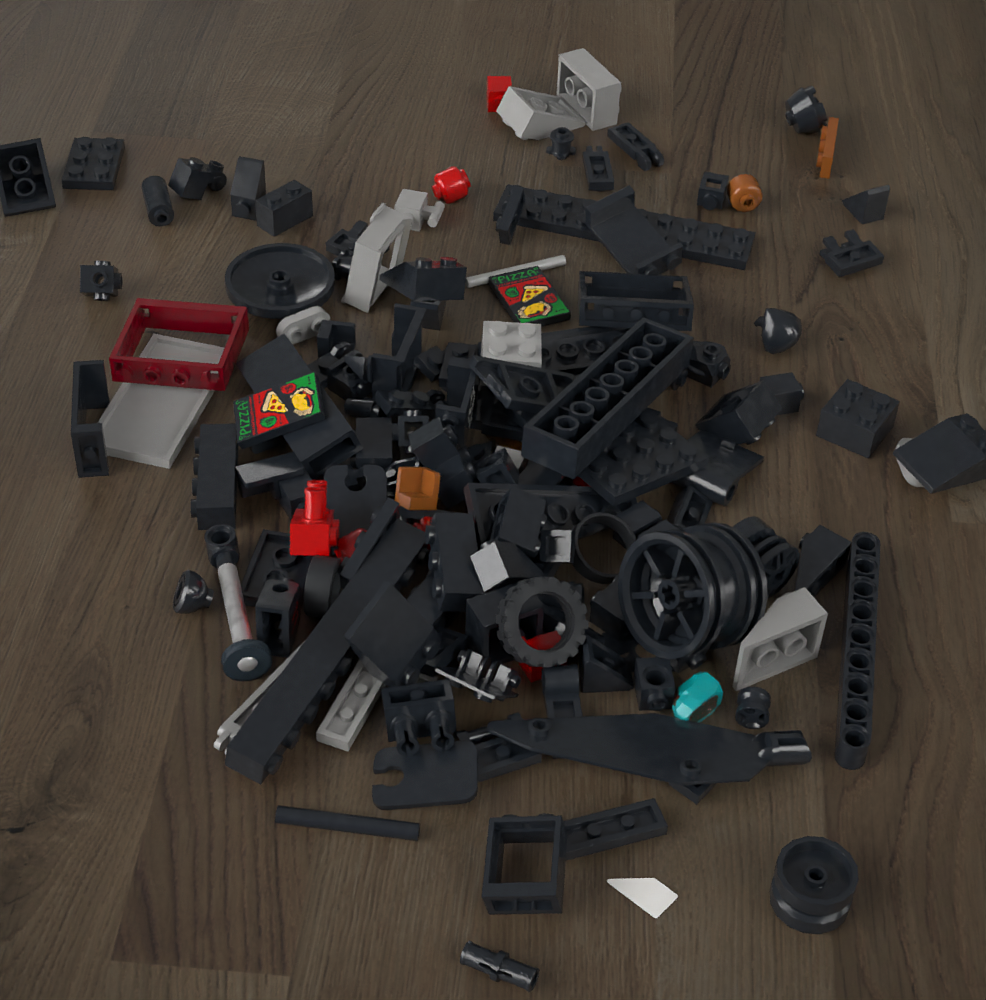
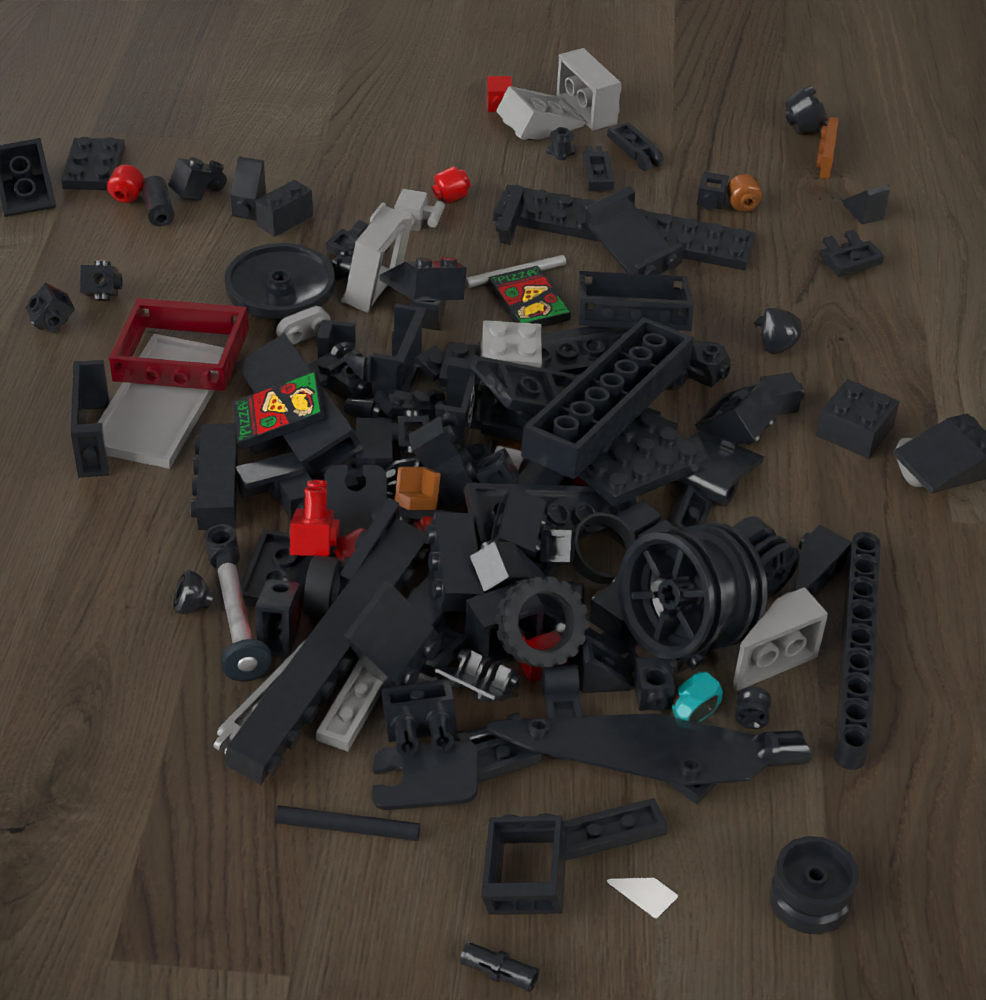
(49, 308): none -> black brick
(125, 183): none -> red head

